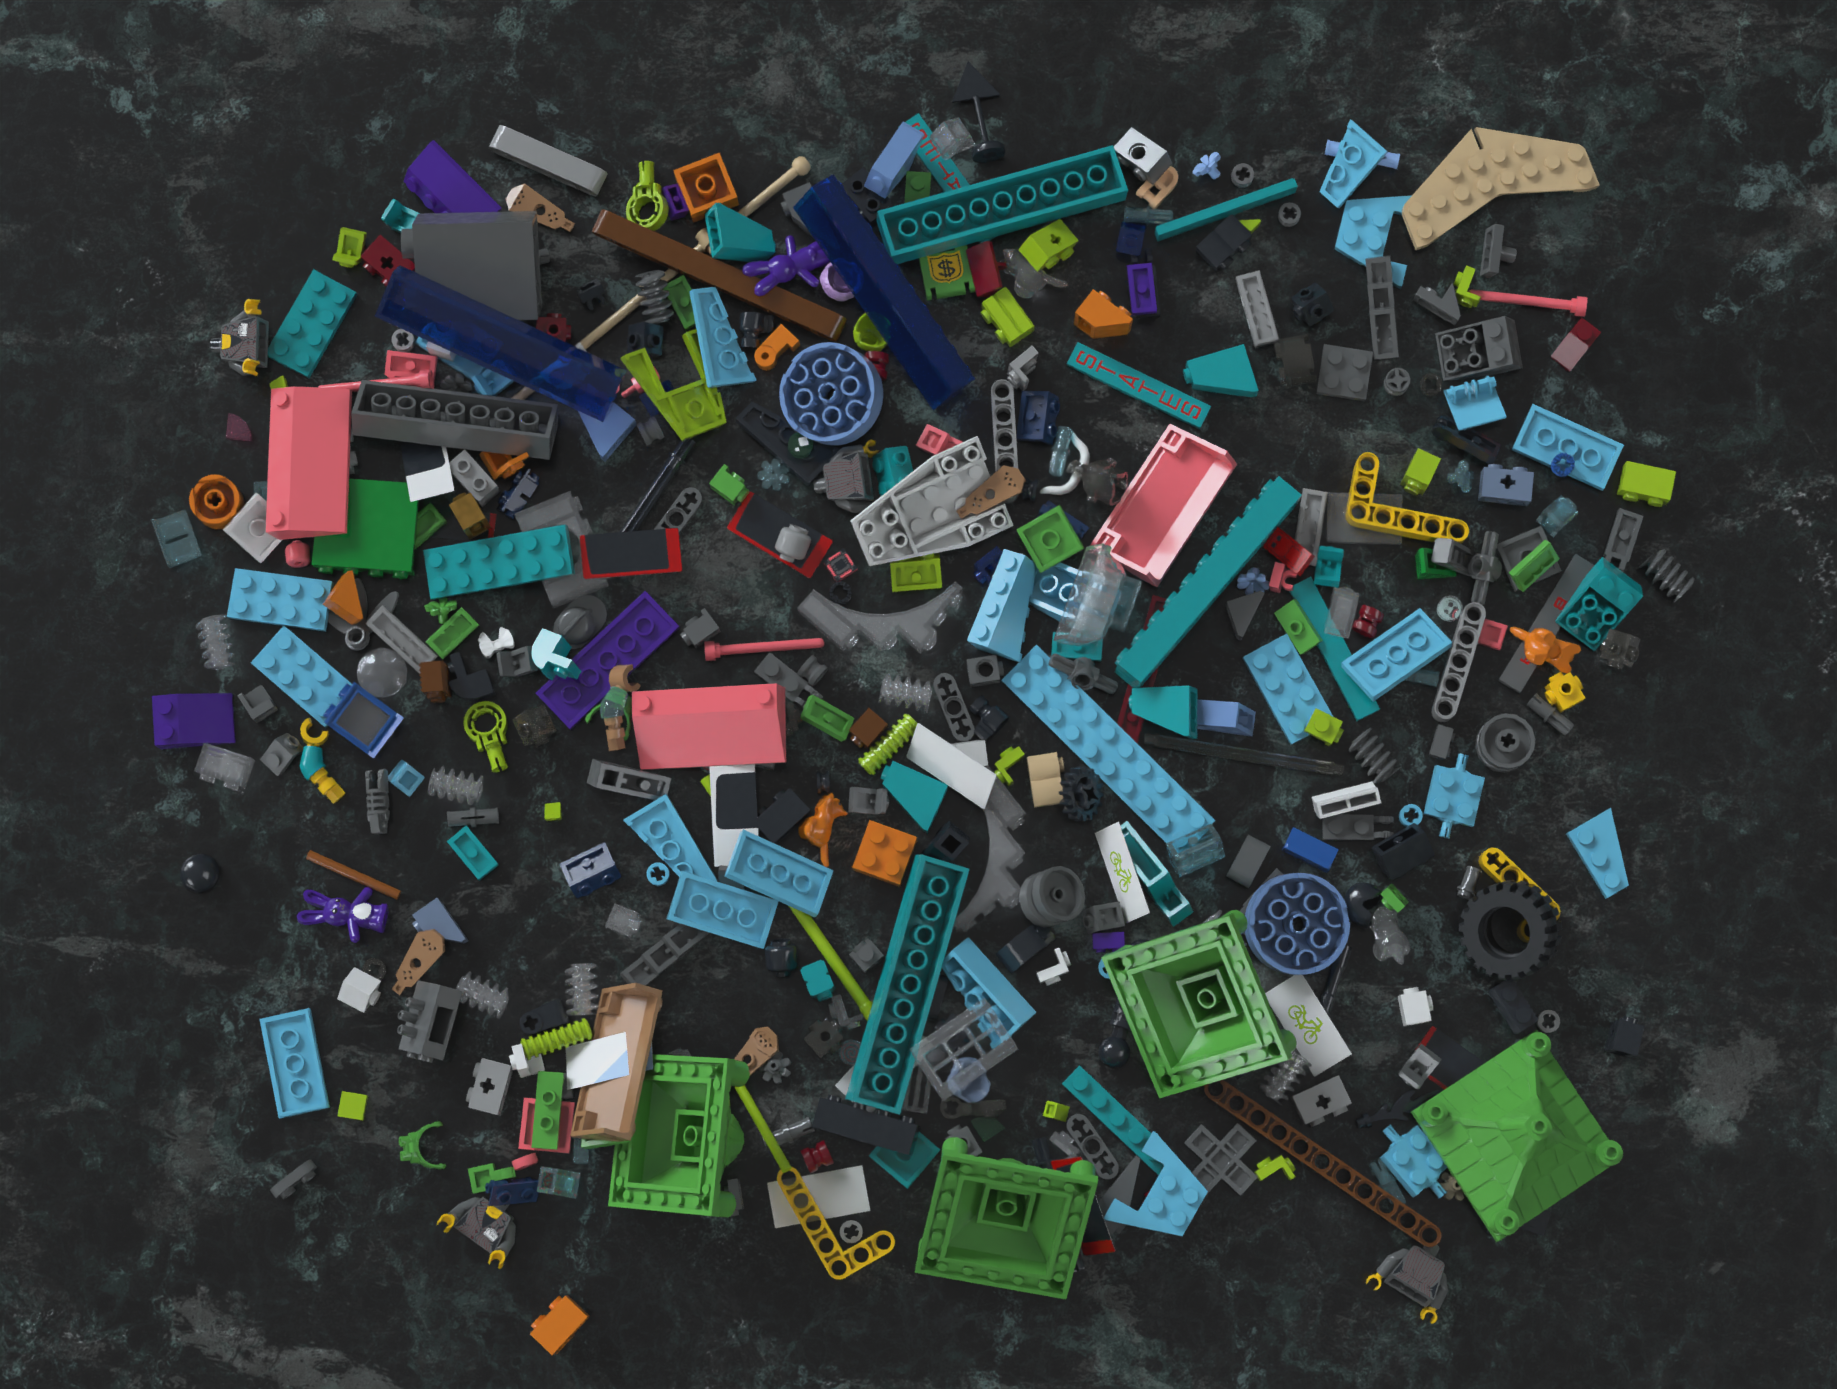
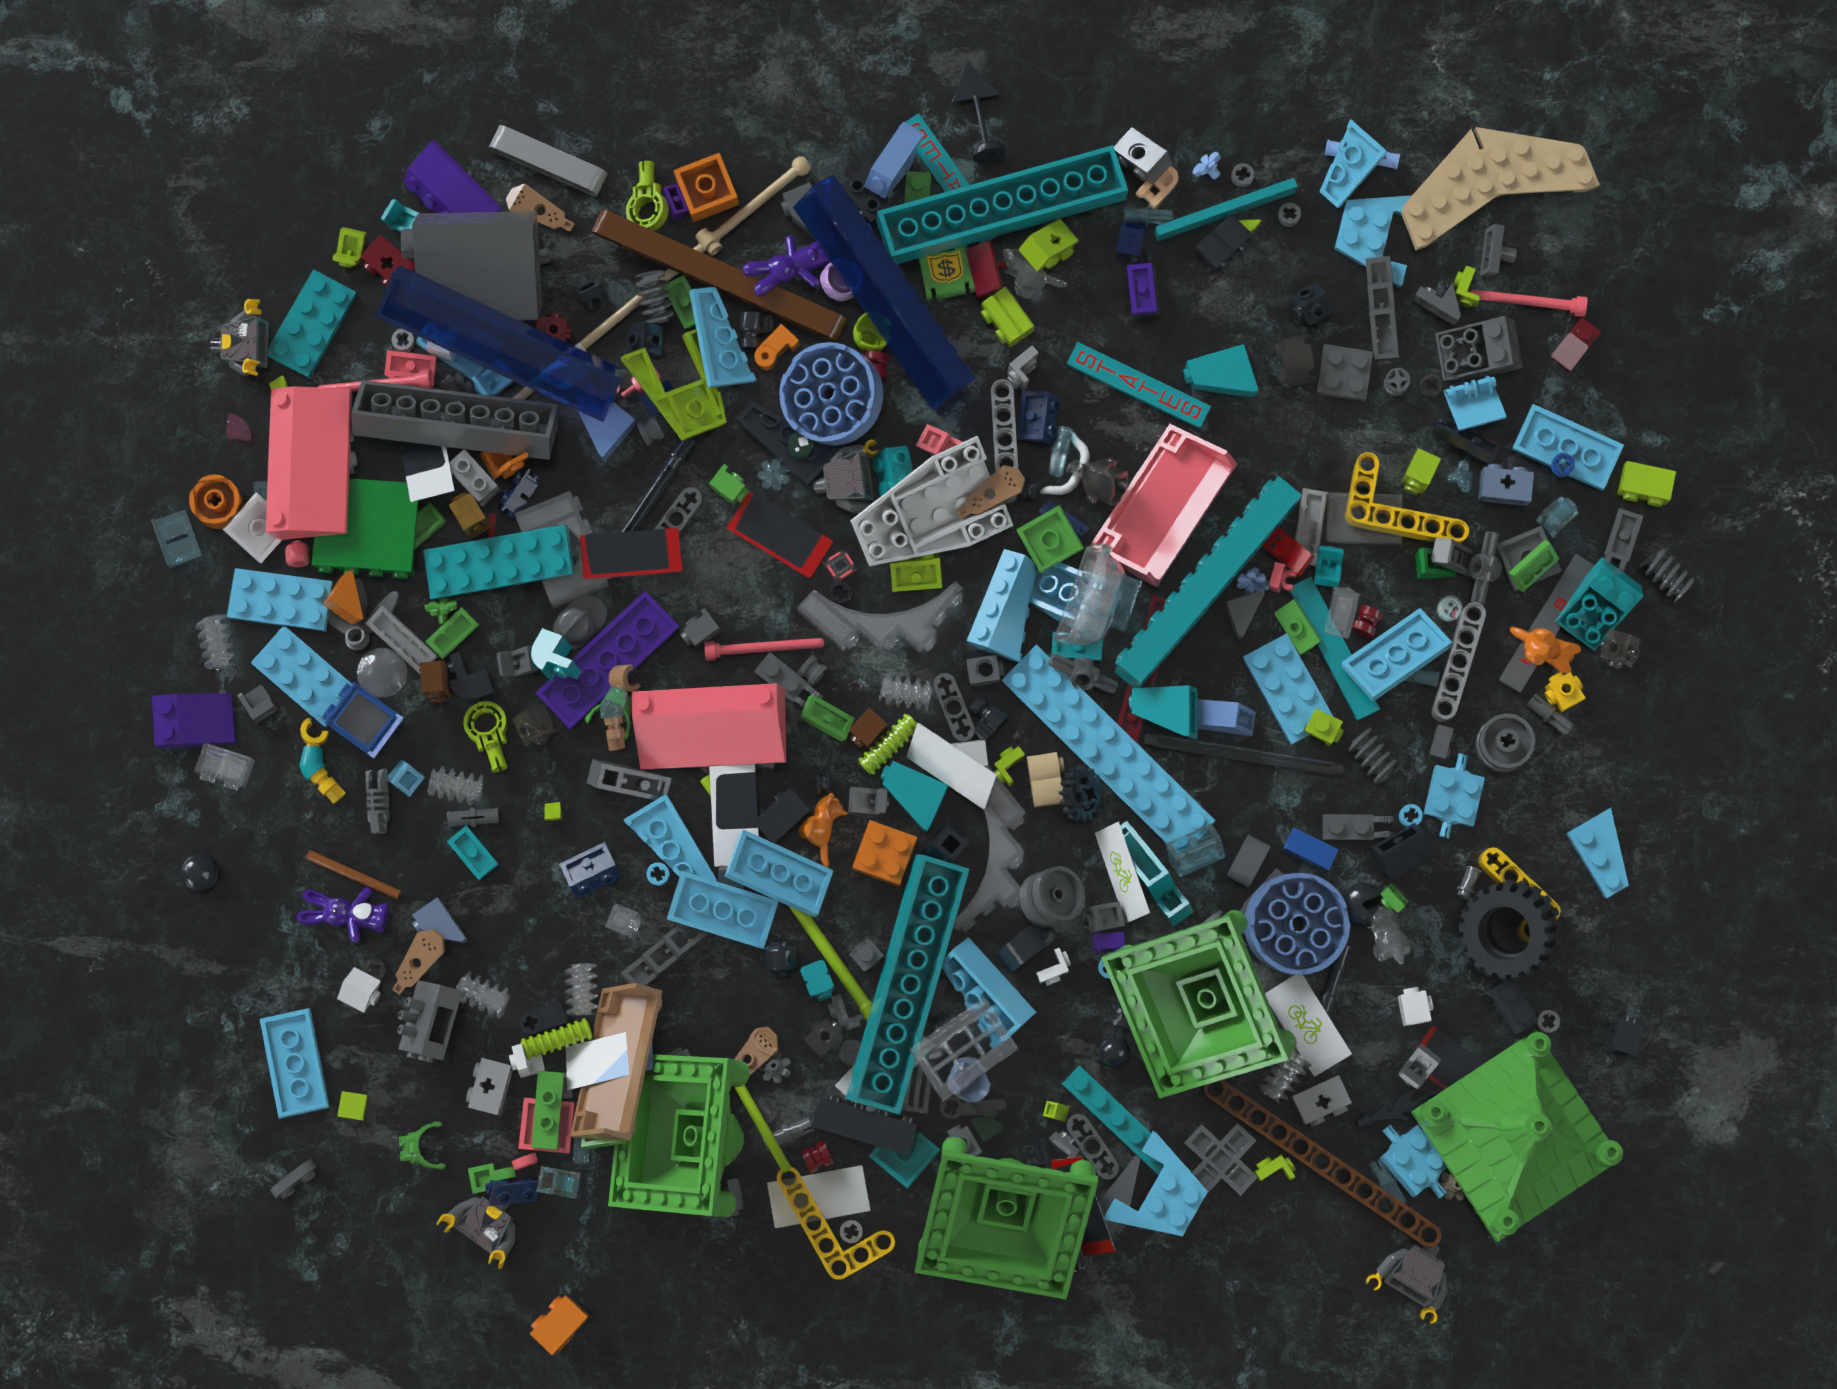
(281, 753): dark grey bracket -> none
(489, 647): white piece -> none
(736, 236): teal slope -> none
(793, 543): light grey head -> none
(951, 138): clear brick -> none
(988, 562): clear blue bracket -> none
(1102, 318): orange slope -> none
(1257, 309): light grey plate -> none
(1347, 804): white piece -> none
(1492, 634): coral tile -> none

